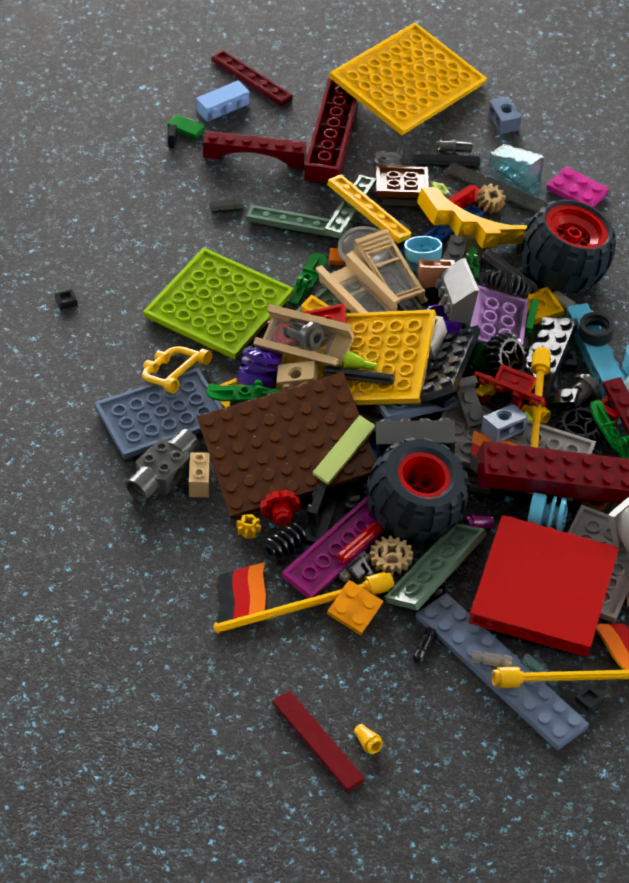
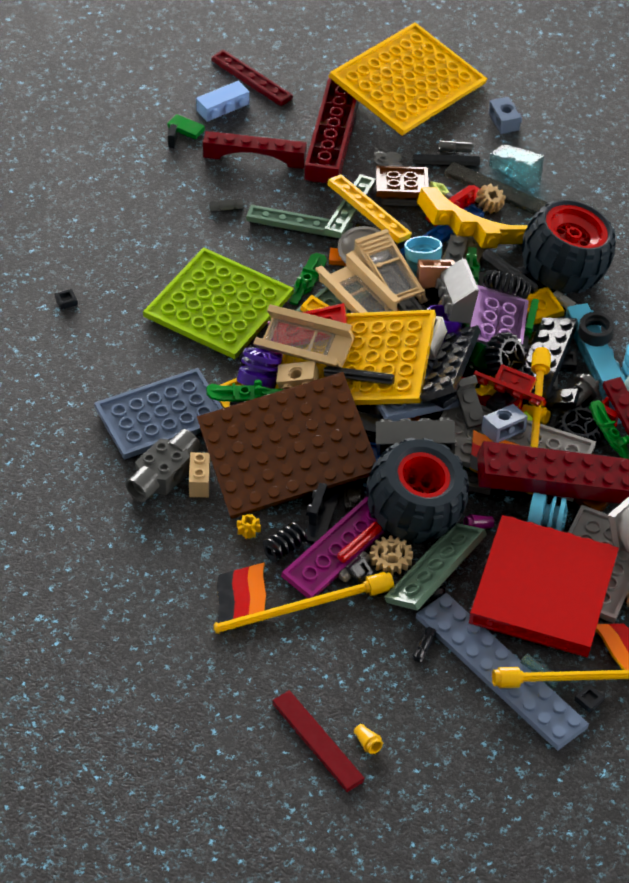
(171, 383): yellow bar -> none
(280, 507): red plant -> none
(308, 335): dark grey piece -> none
(344, 450): yellowish green tile -> none
(354, 361): lime cone -> none
(355, 607): light orange plate -> none
(491, 659): light grey axle -> none
(577, 187): dark pink plate -> none

